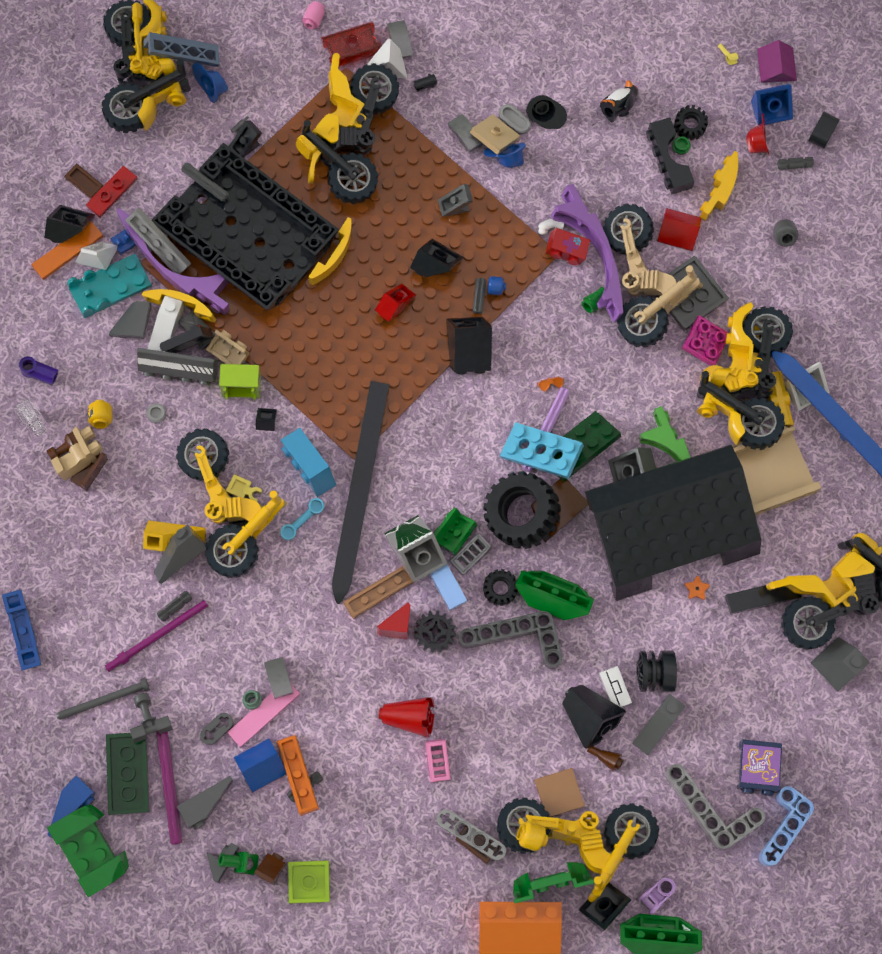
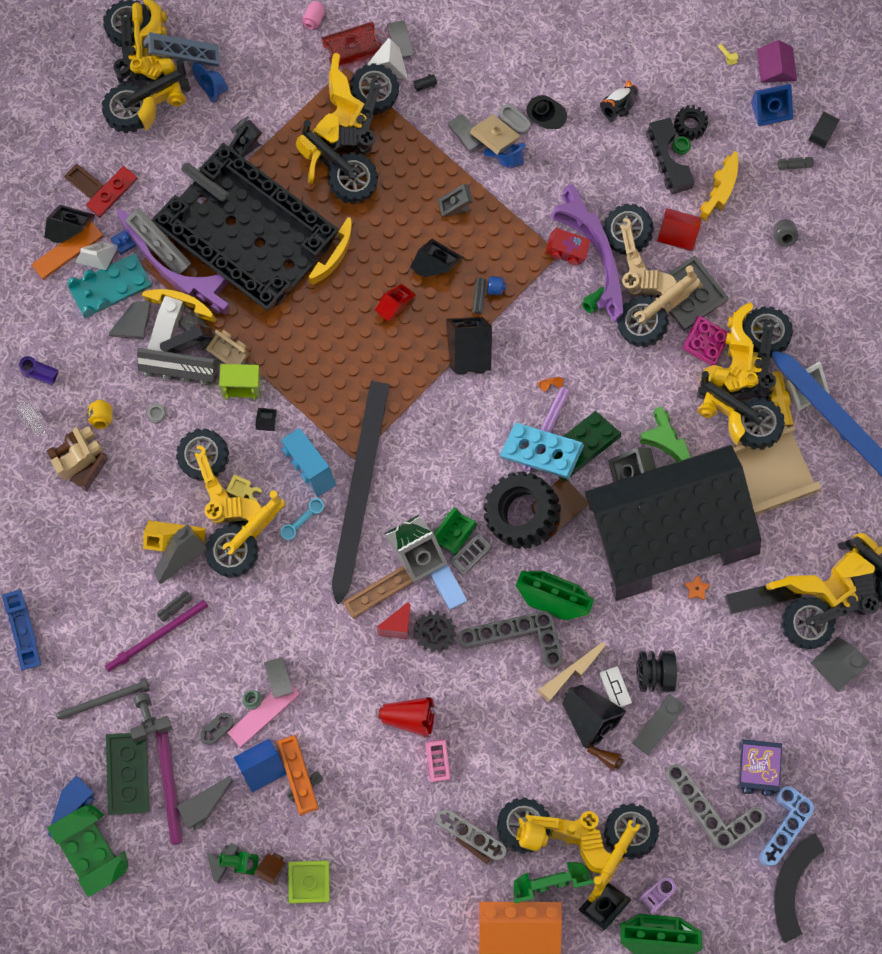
(500, 576): black tyre -> none
(549, 224): white arm -> none
(550, 689): none -> tan slope
(559, 792): medium nougat tile -> none
(757, 138): red piece -> none
(787, 884): none -> black tile

